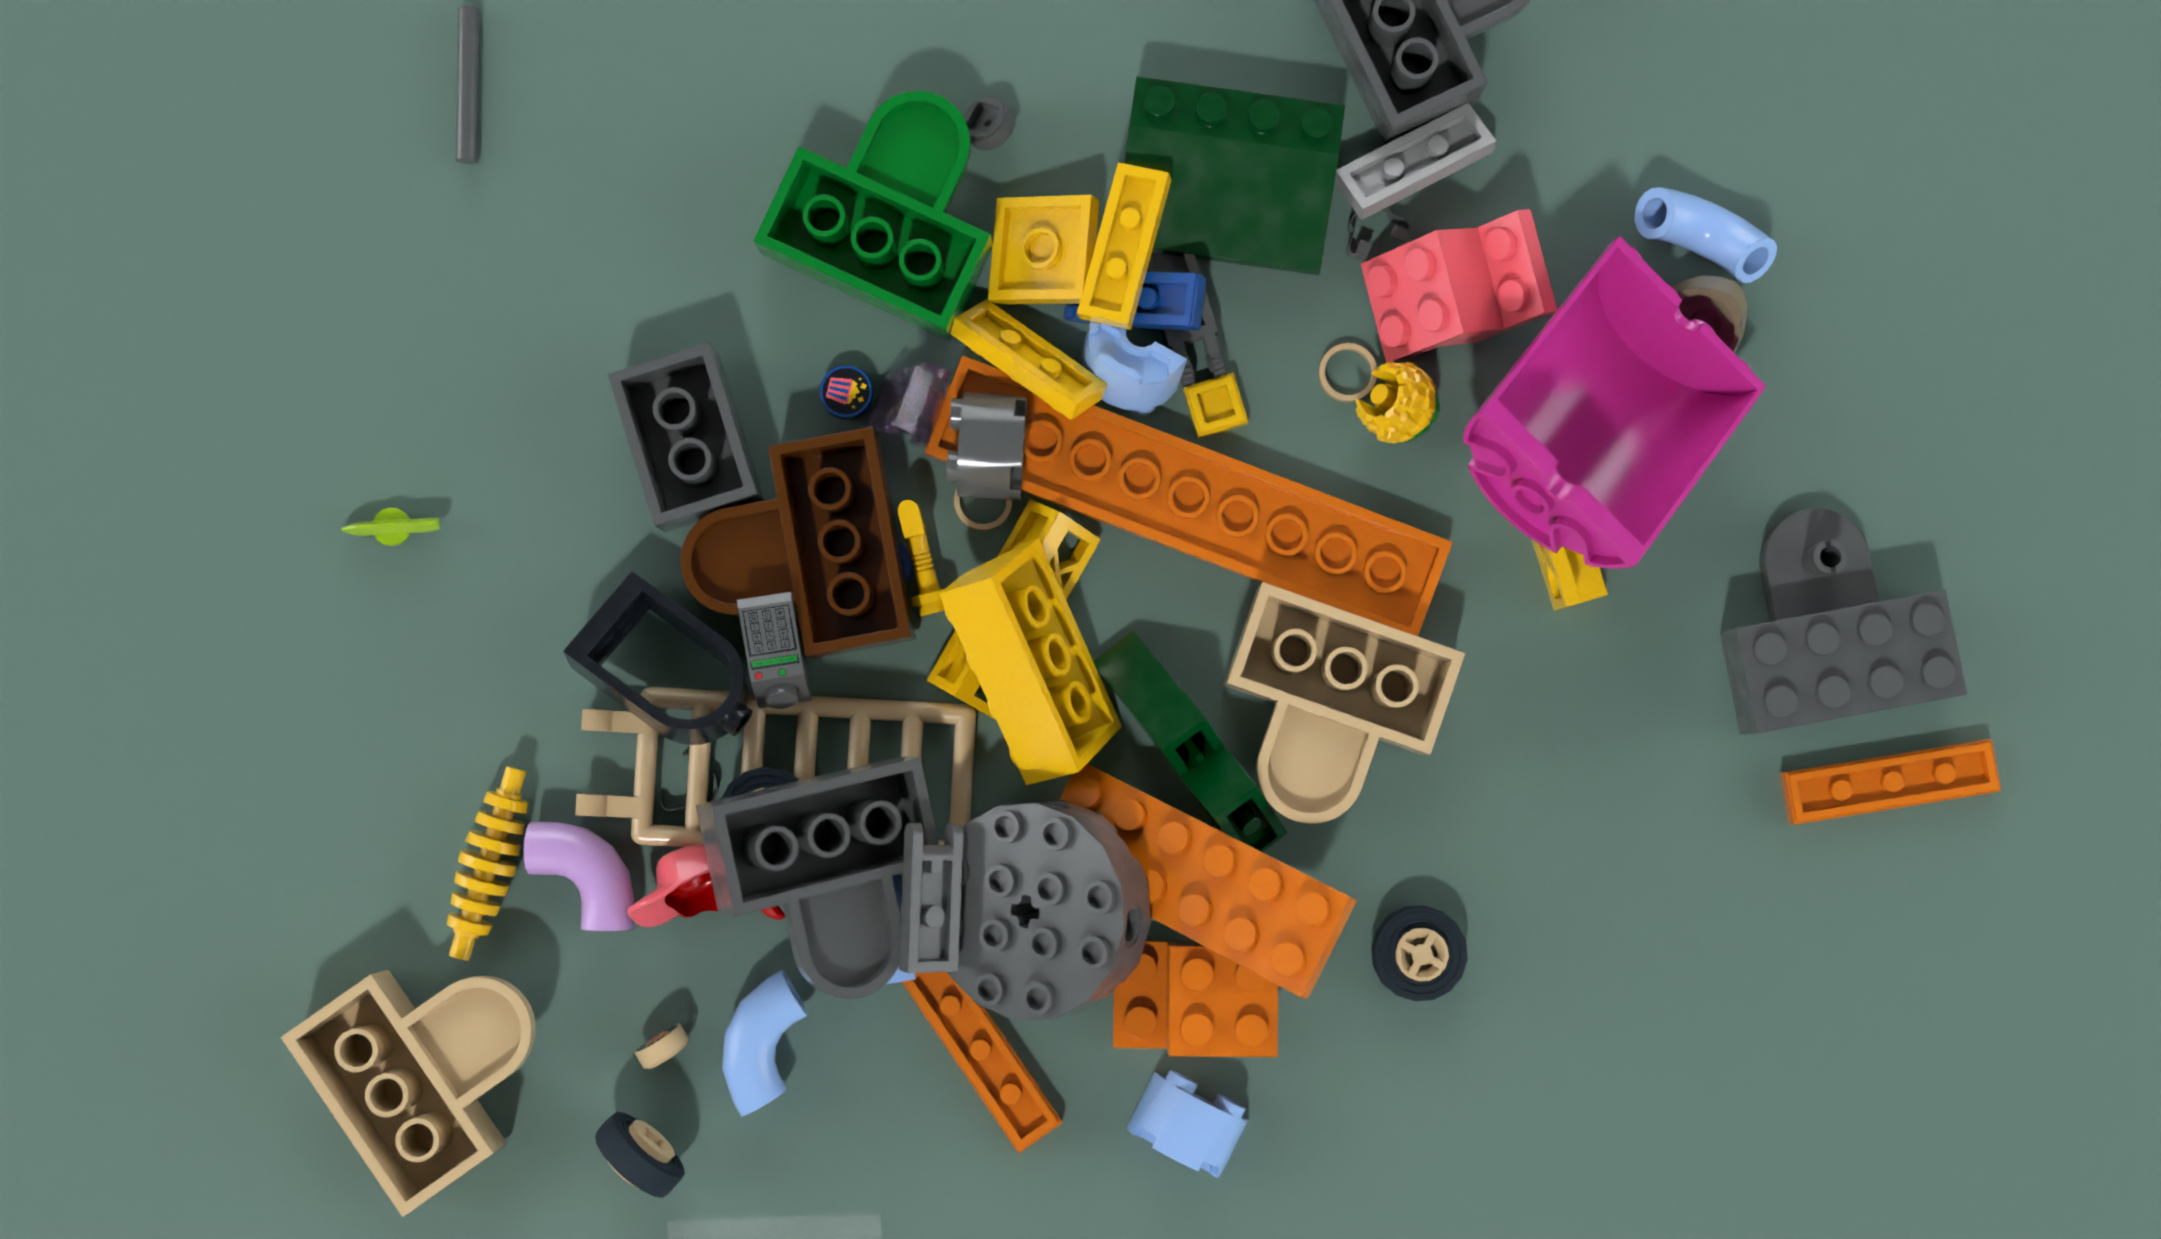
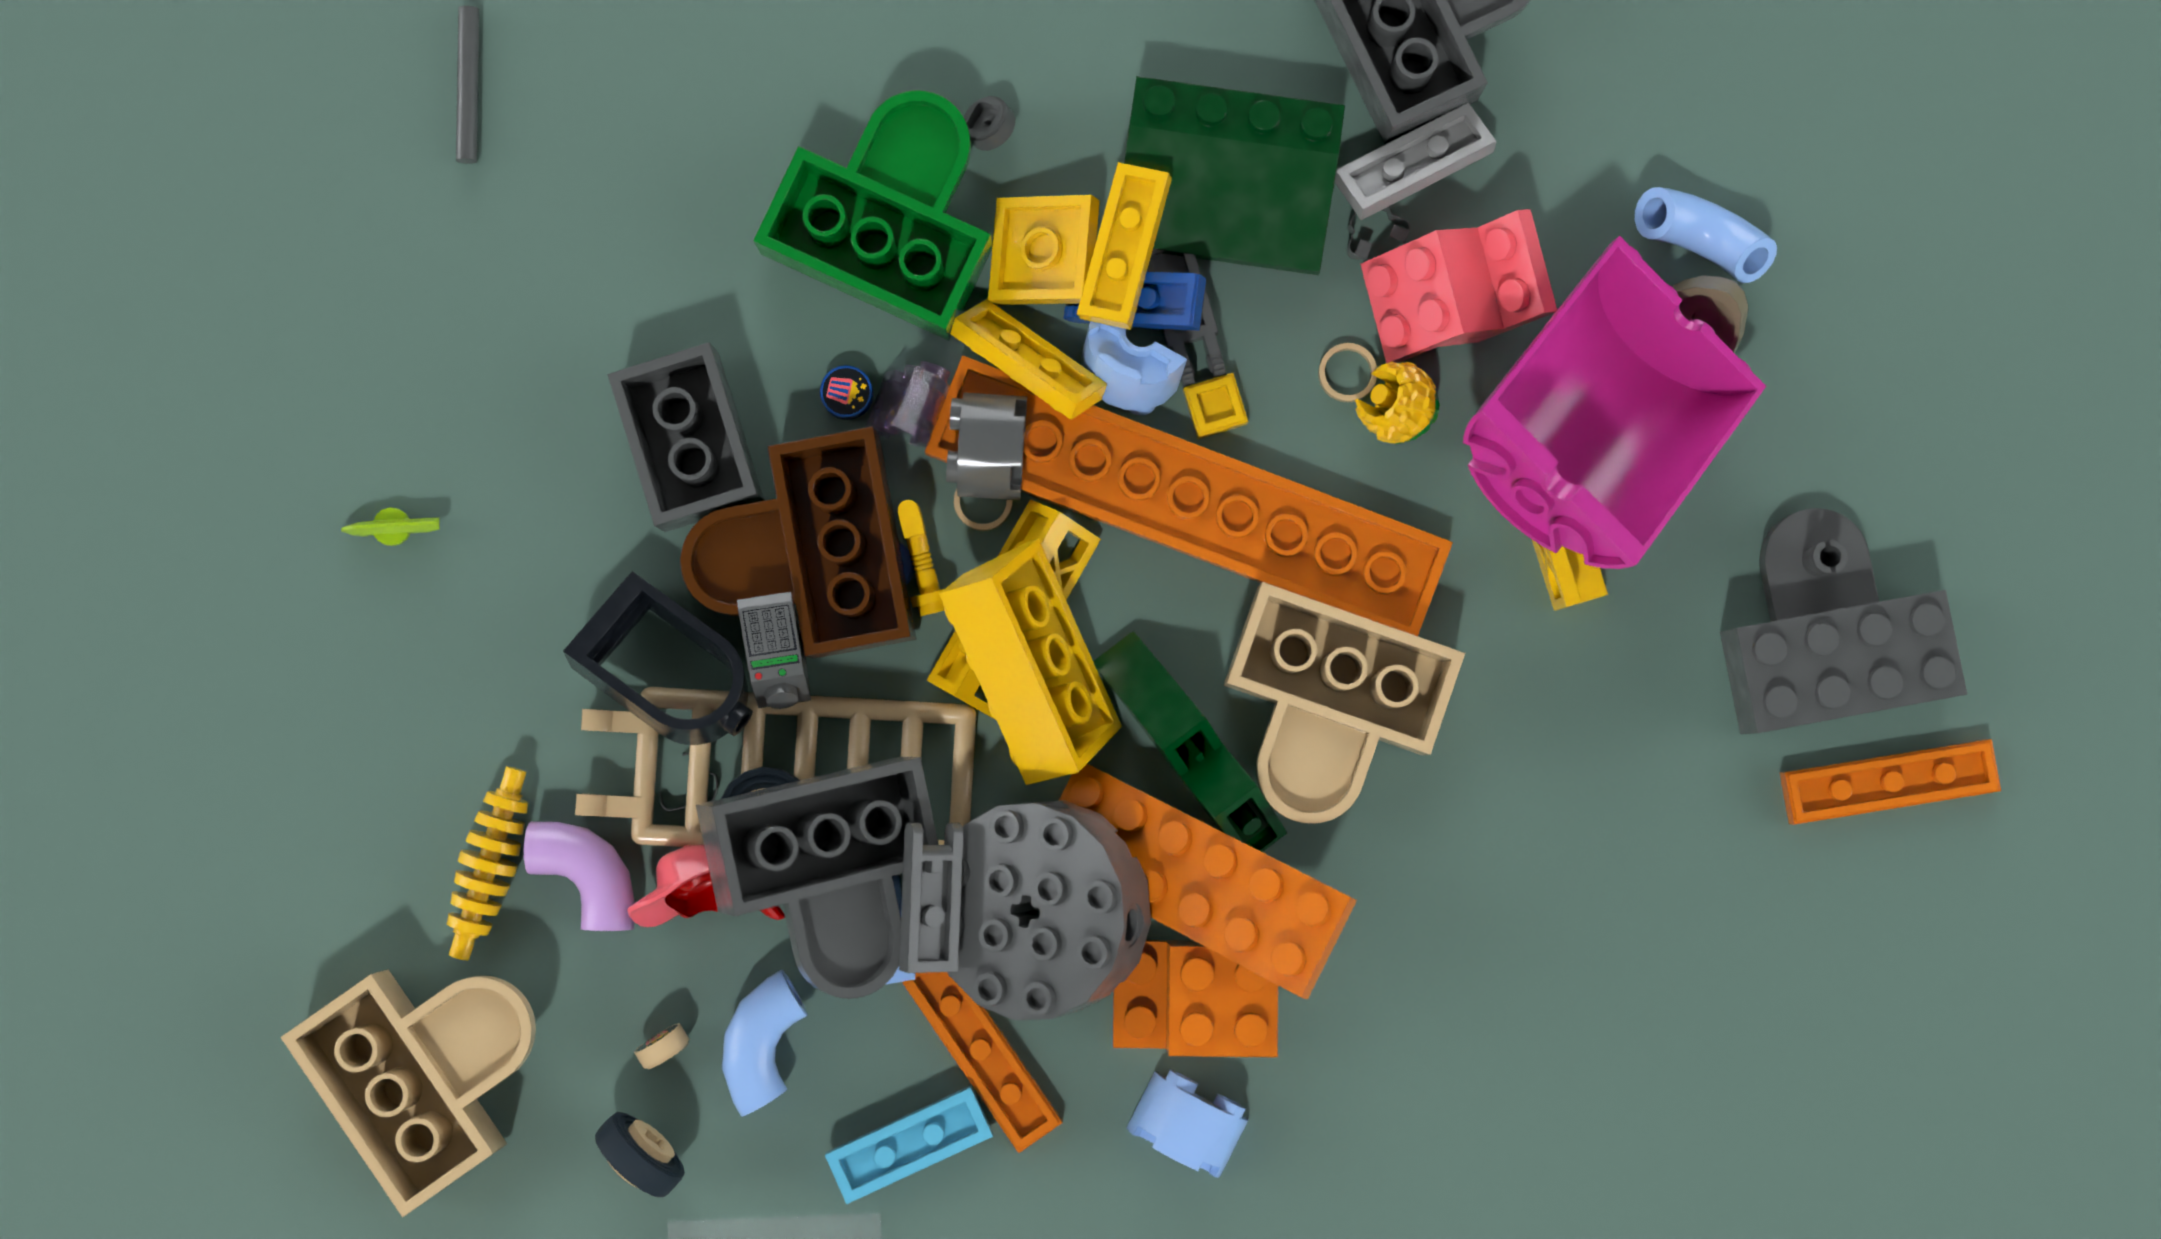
(909, 1144): none -> medium azure plate
(1436, 962): black wheel -> none

